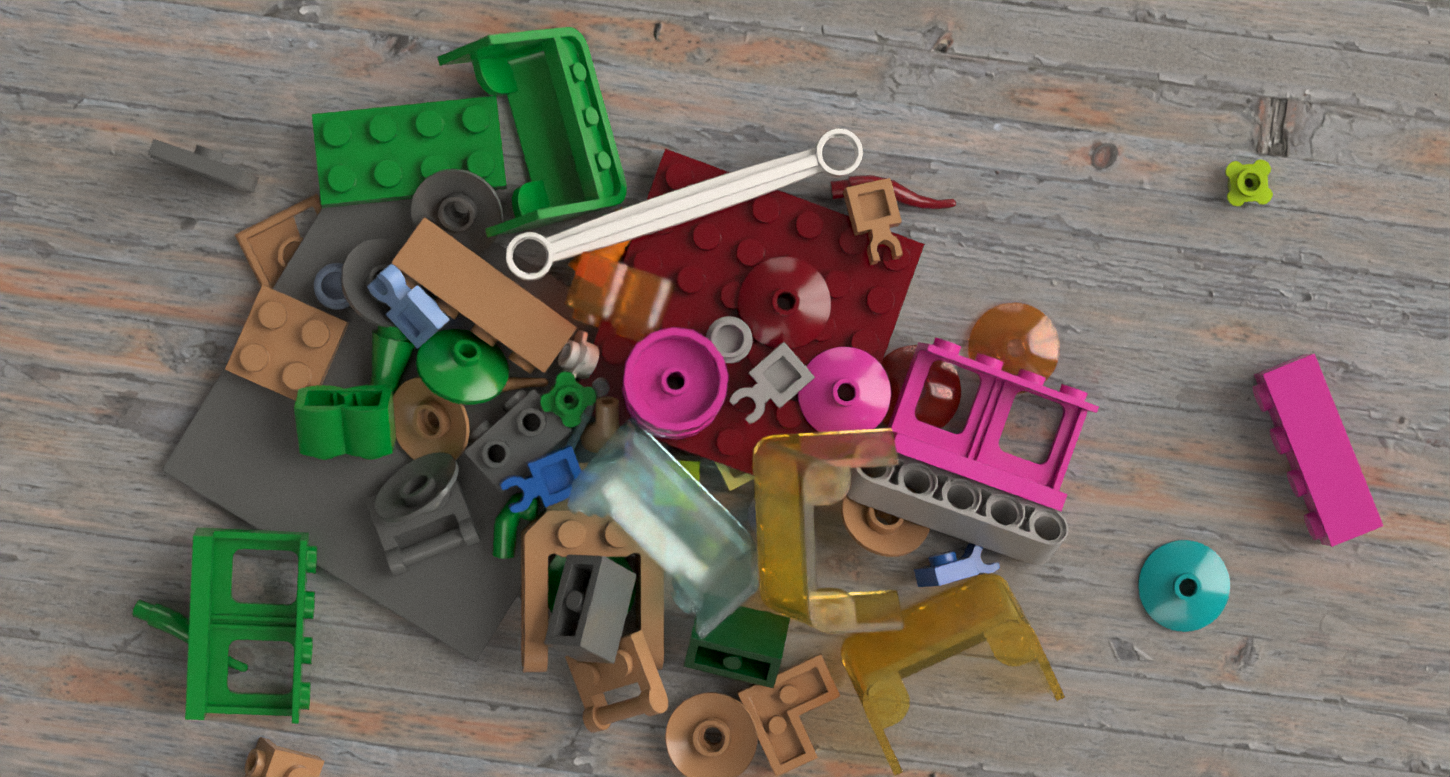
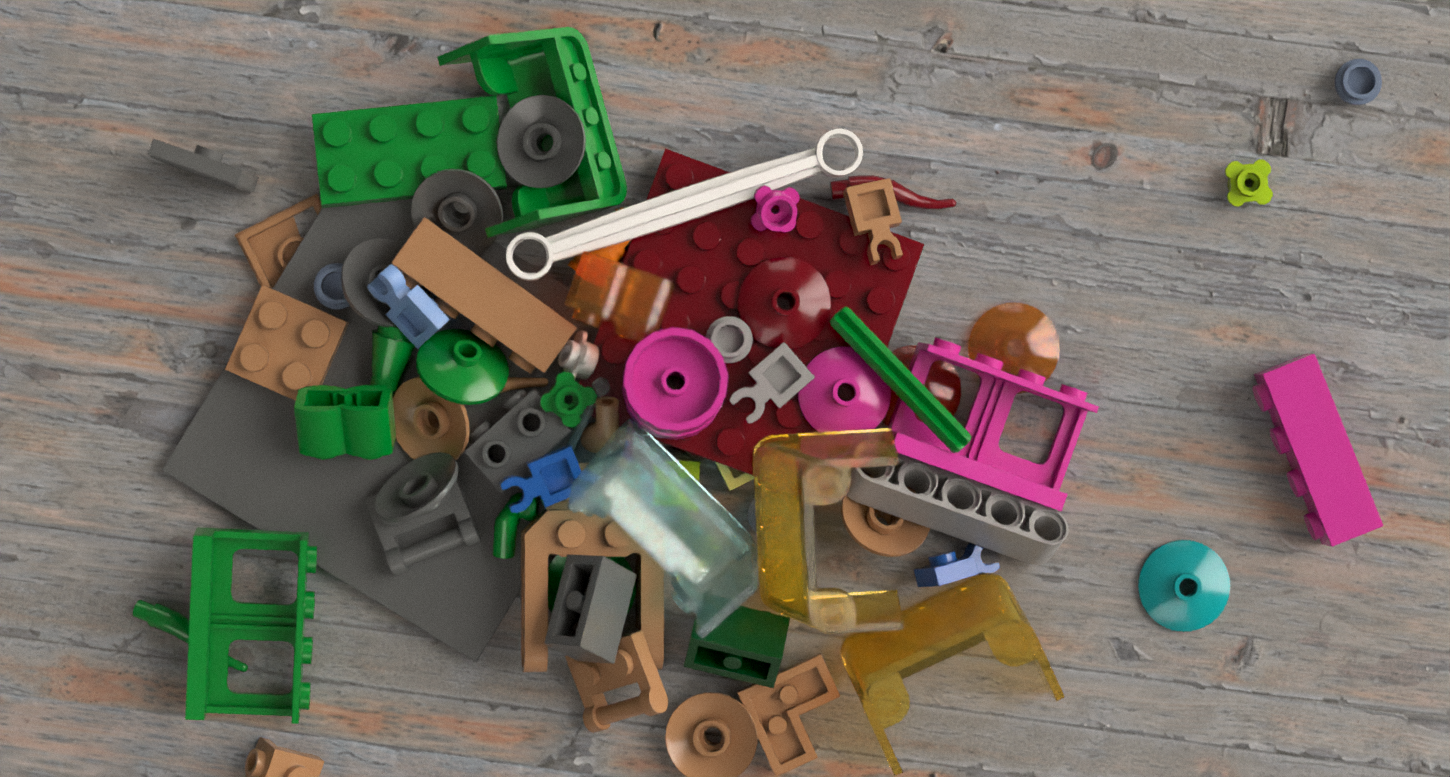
(522, 136): none -> dark grey dish
(784, 218): none -> dark pink plate
(900, 380): none -> green axle
(1358, 82): none -> sand blue plate

